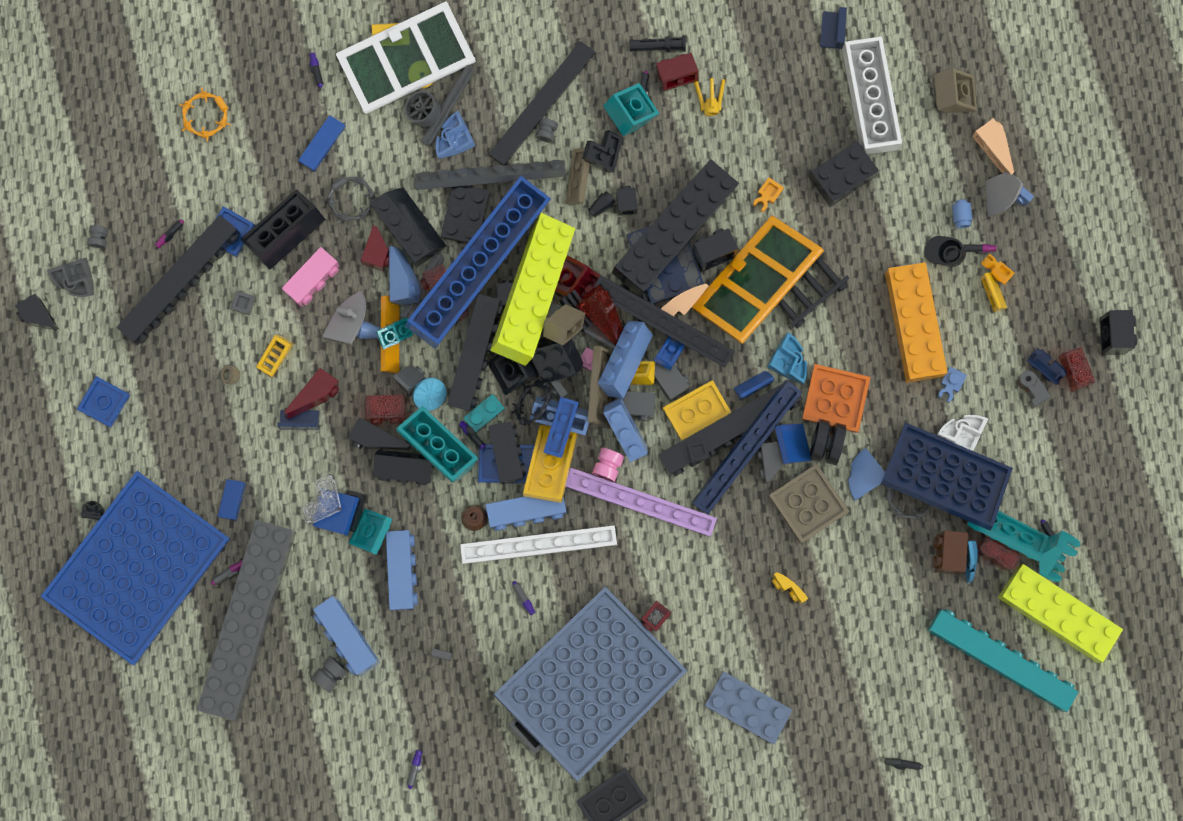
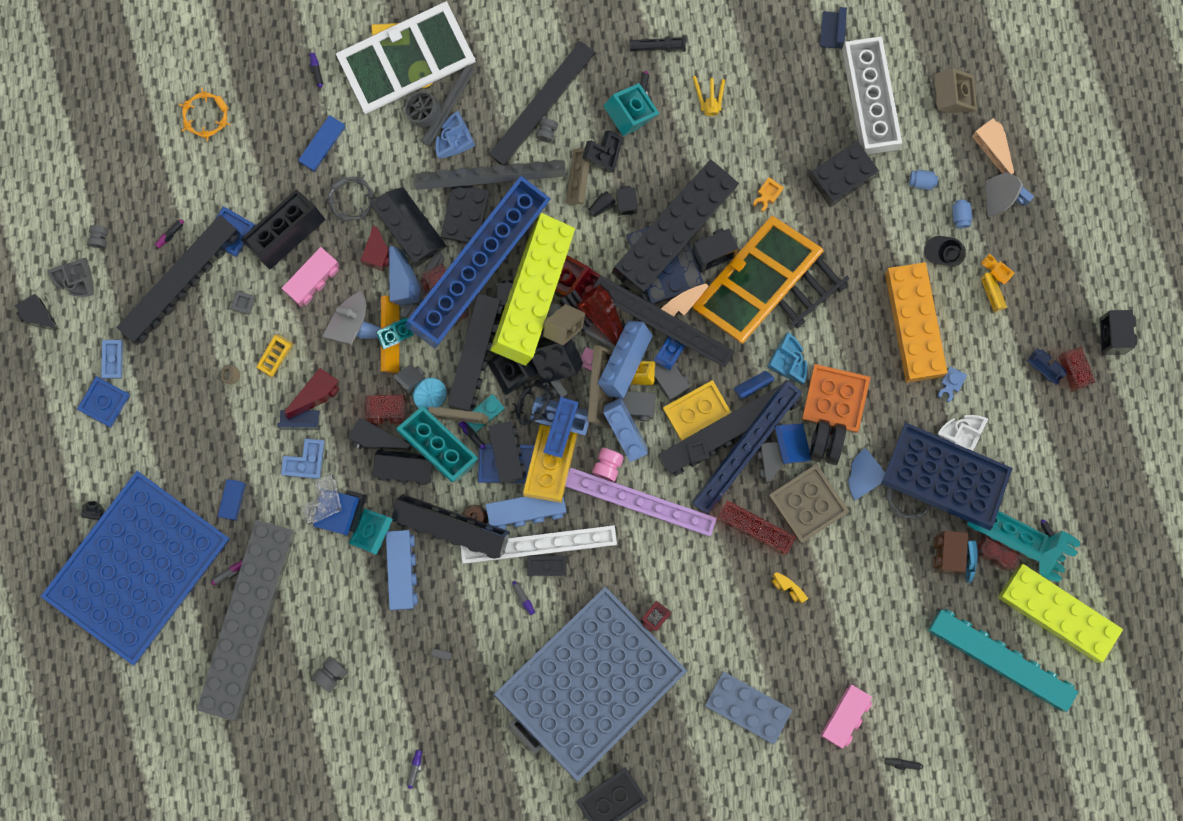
(112, 359): none -> medium blue plate
(307, 466): none -> medium blue plate
(346, 635): medium blue brick -> none
(450, 526): none -> black brick
(459, 415): none -> dark tan tile
(546, 565): none -> black plate
(677, 71): dark red brick -> none
(756, 528): none -> clear red brick
(847, 716): none -> bright pink brick
(923, 179): none -> medium blue brick
(980, 248): black piece -> none
(1033, 387): dark grey leg -> none

